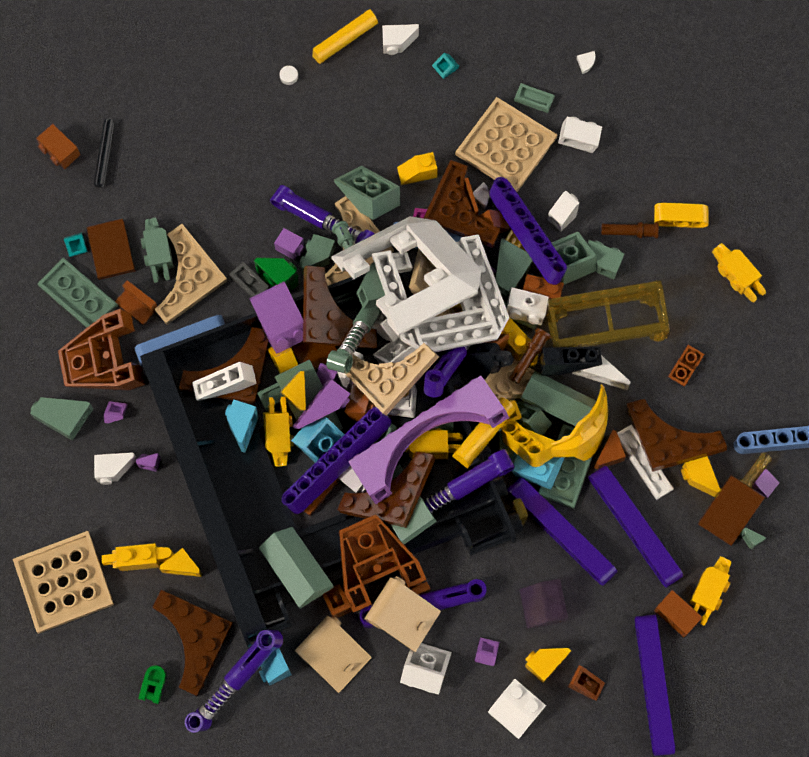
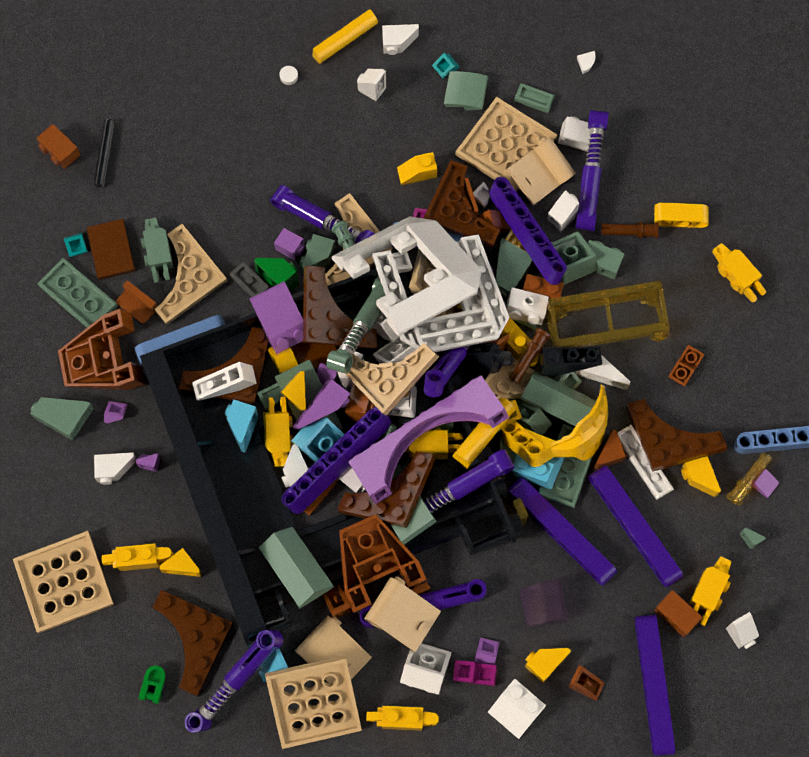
(294, 467): none -> white slope
(302, 695): none -> tan piece
(369, 192): sand green slope -> none
(370, 288): sand green slope -> none
(372, 83): none -> white slope
(402, 718): none -> yellow hinge
(466, 90): none -> sand green slope
(475, 673): none -> magenta slope
(541, 170): none -> tan door
(570, 380): none -> sand green slope
(591, 172): none -> dark purple piece
(731, 510): reddish brown tile -> none
(743, 631): none -> white slope

